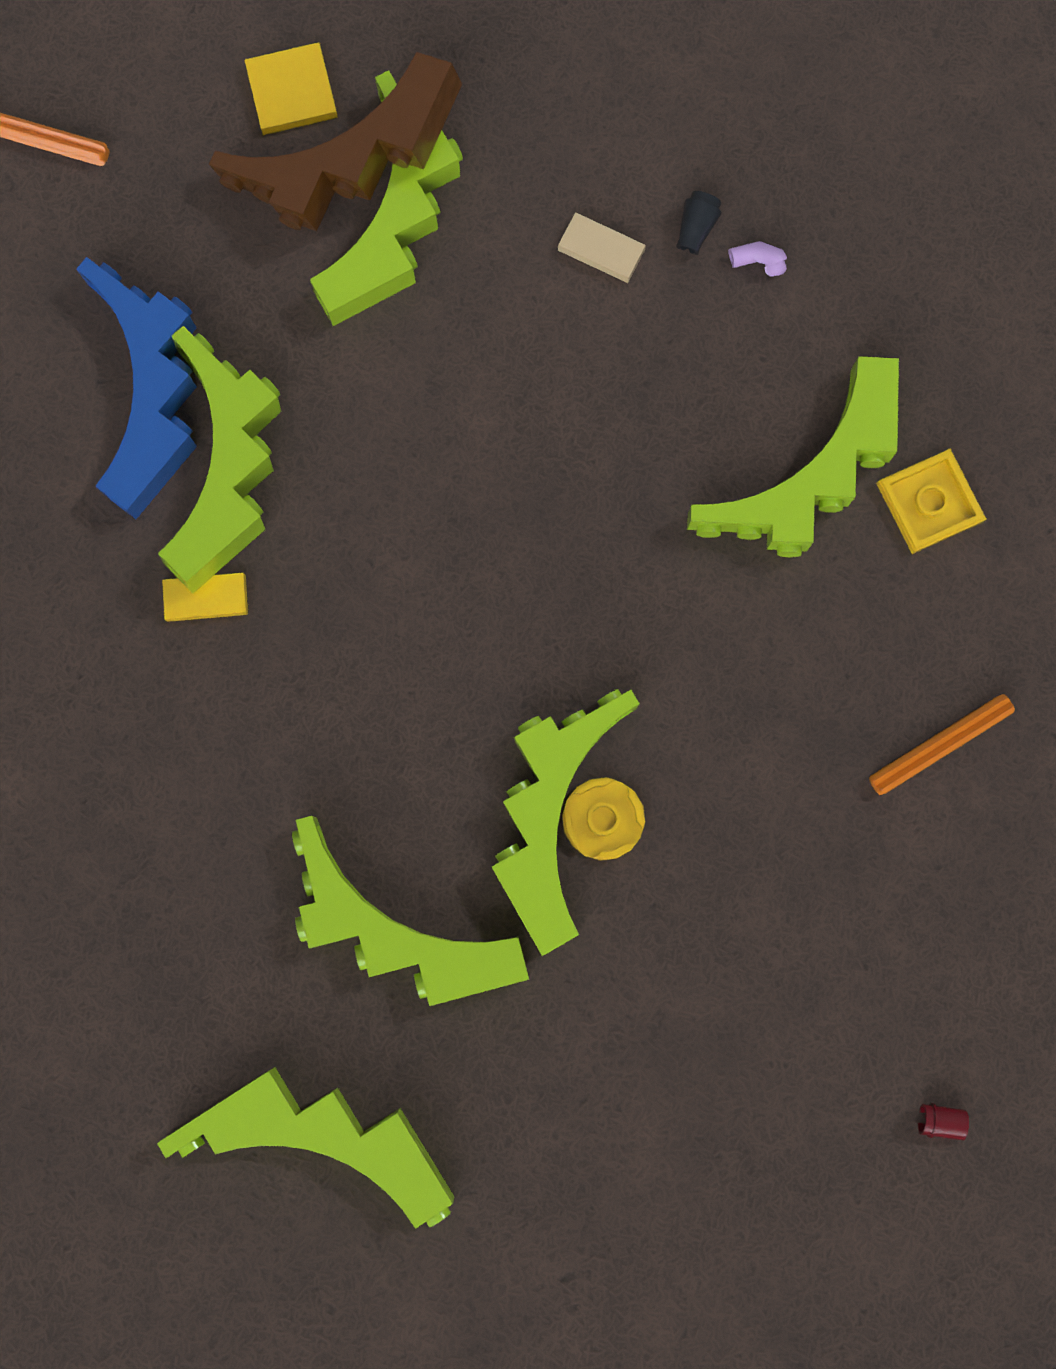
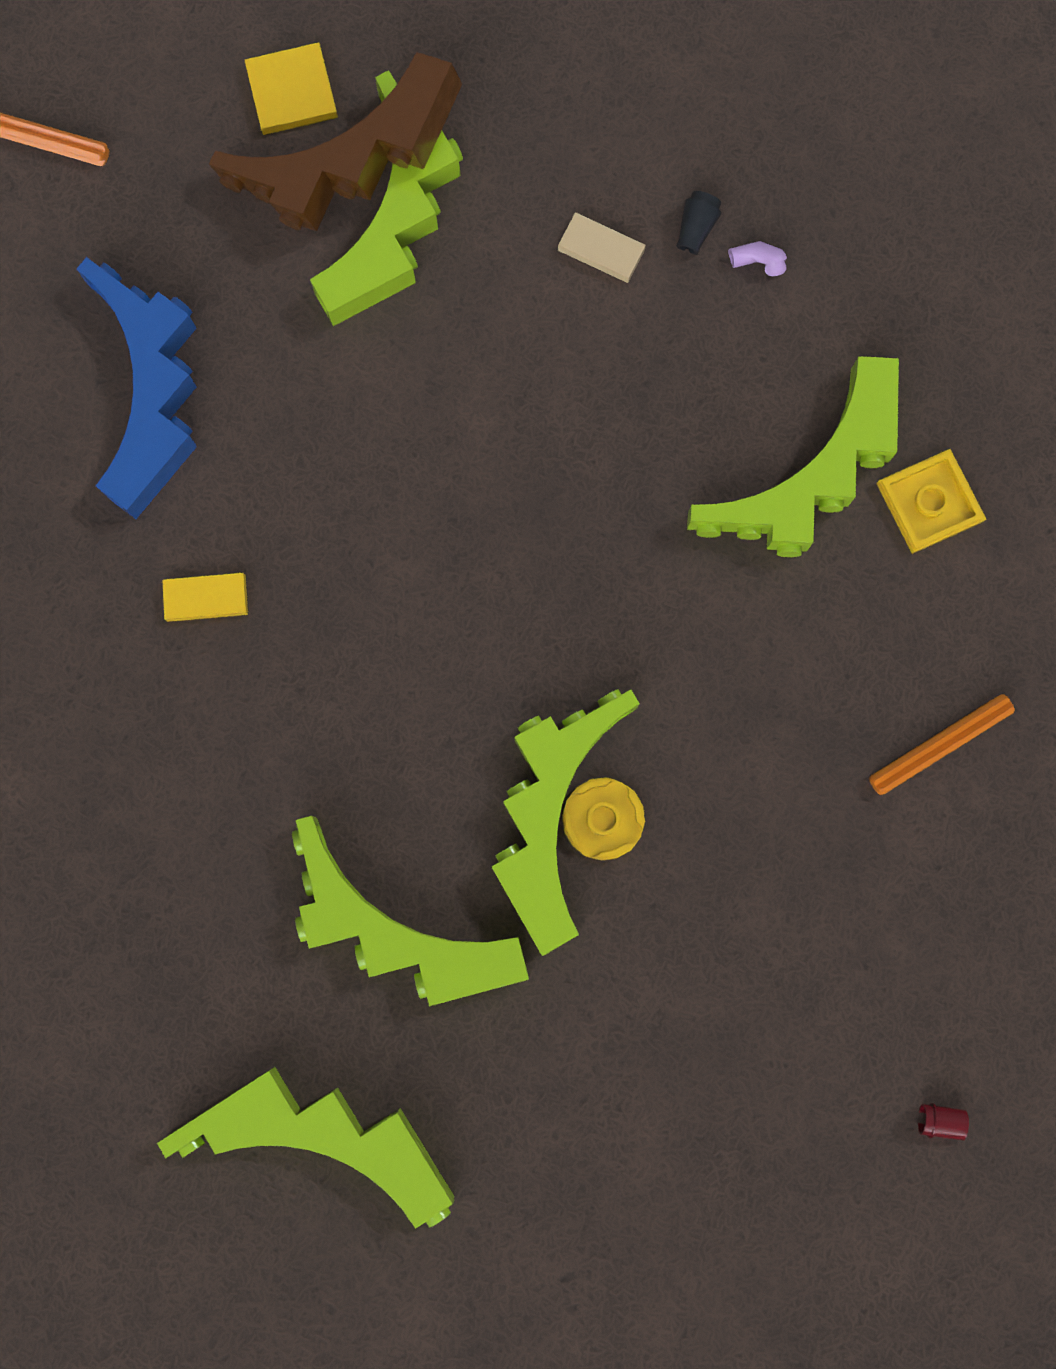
(223, 516): lime arch -> none

